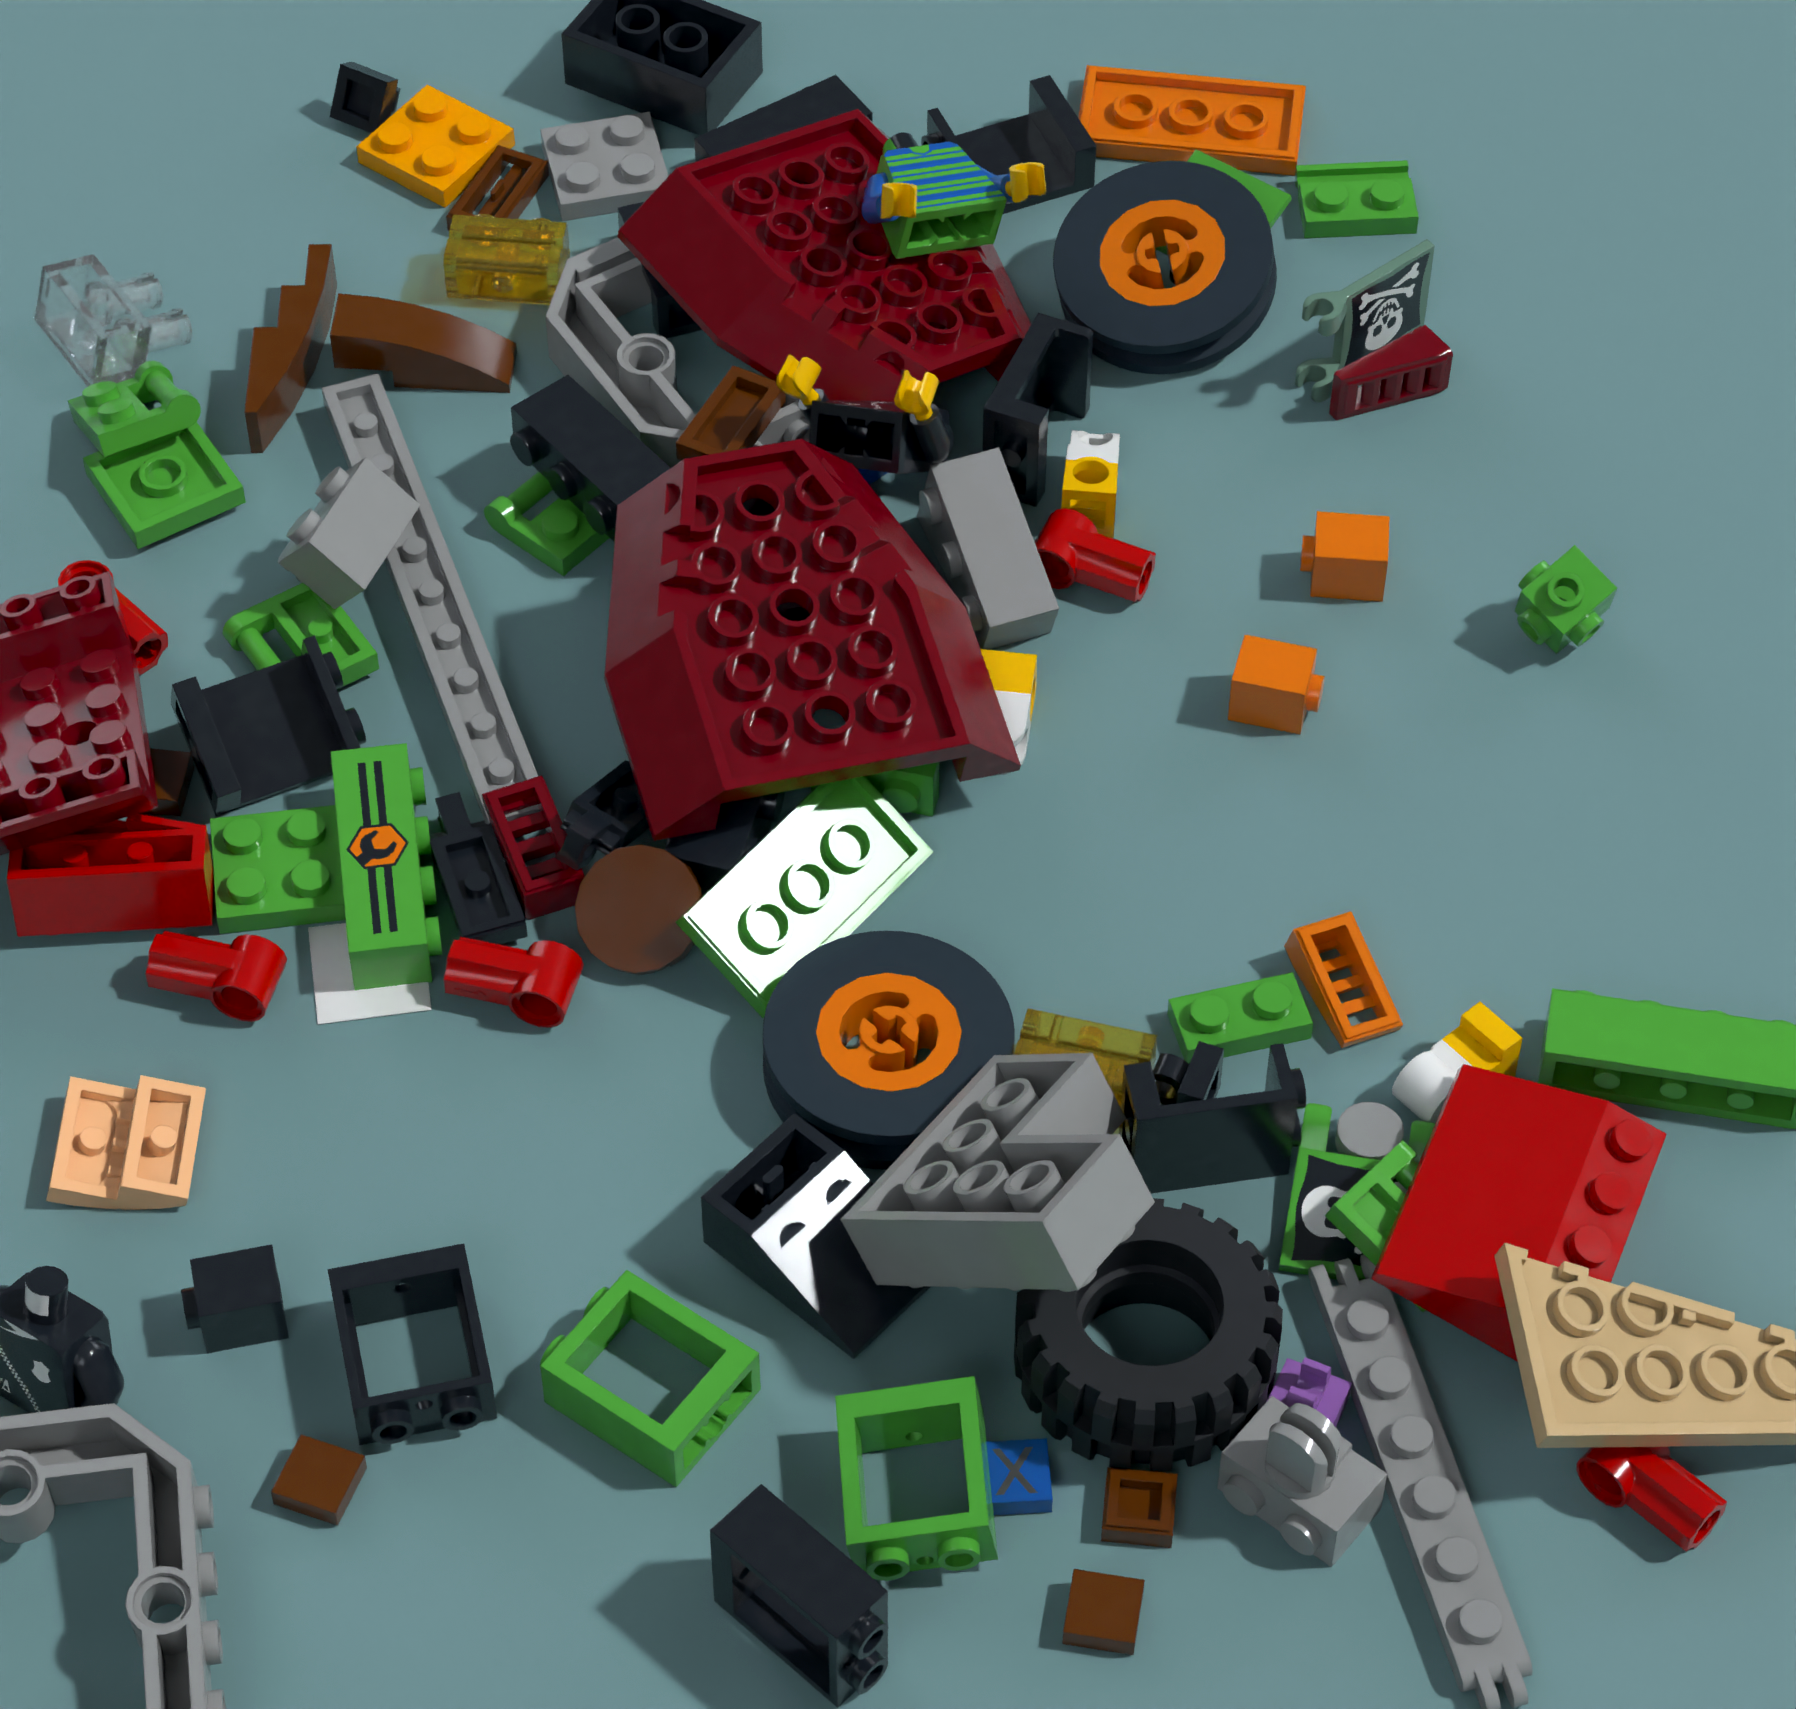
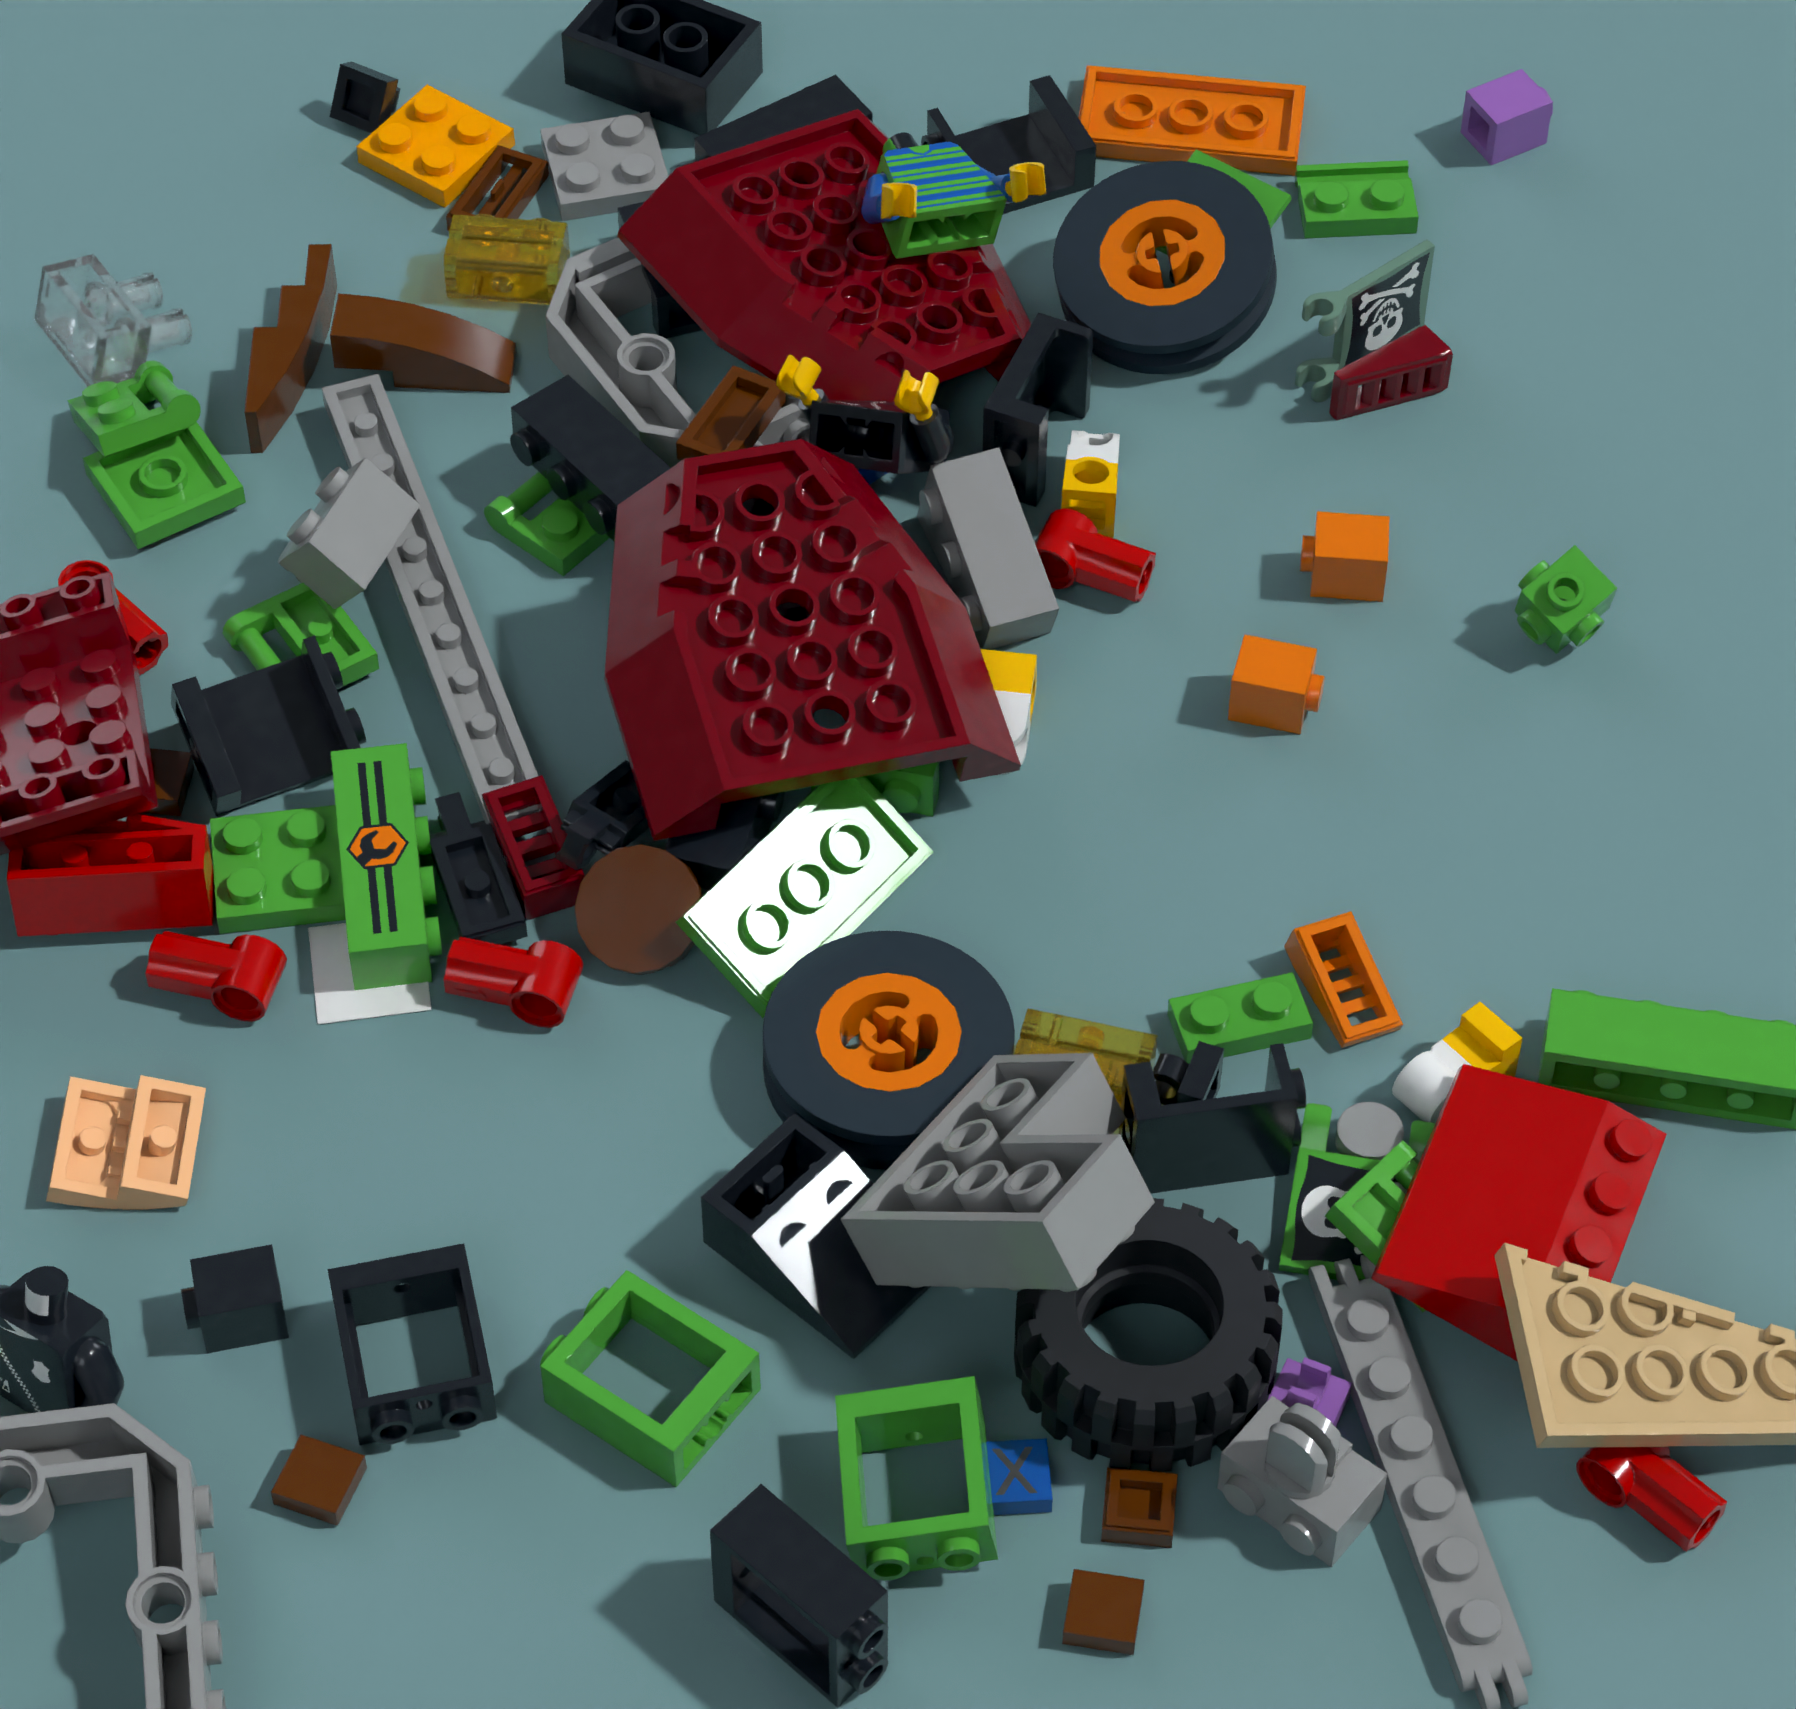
(1506, 116): none -> medium lavender brick

